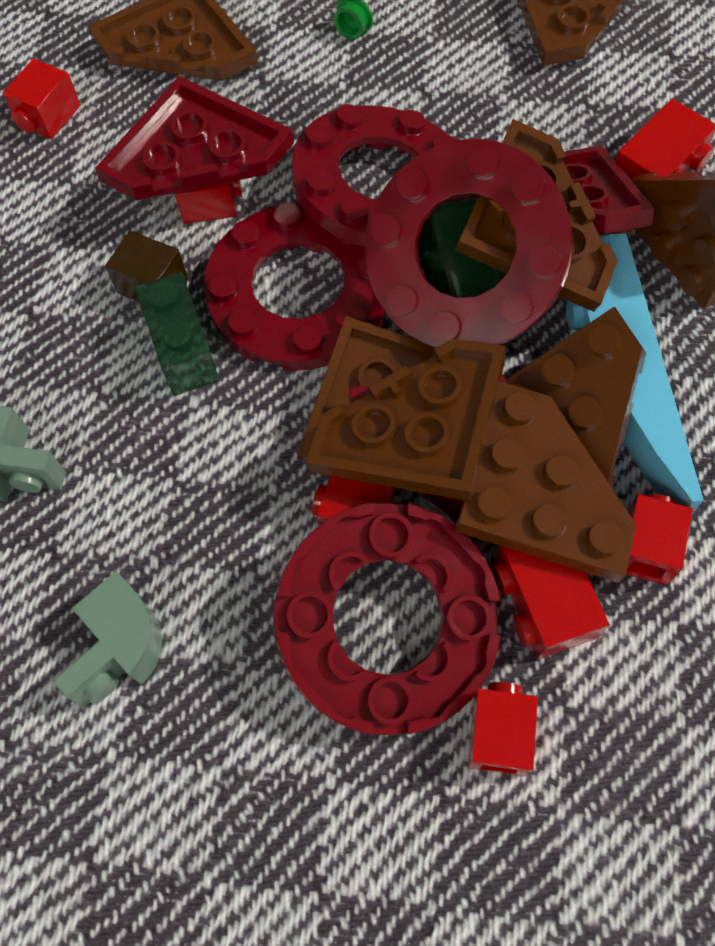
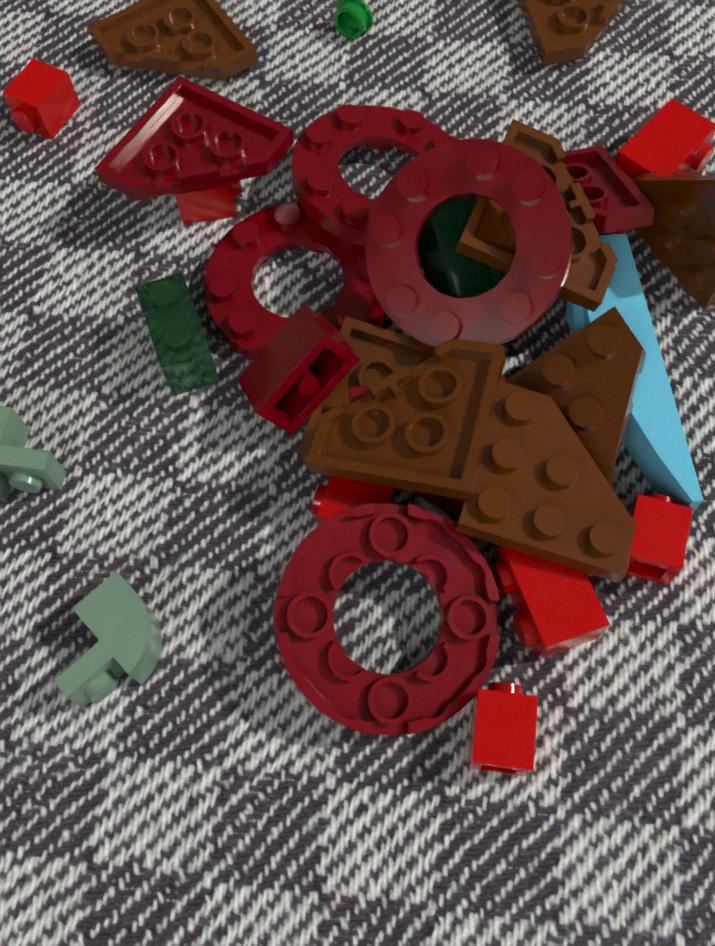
(142, 261): dark brown brick -> none
(297, 370): none -> dark red brick

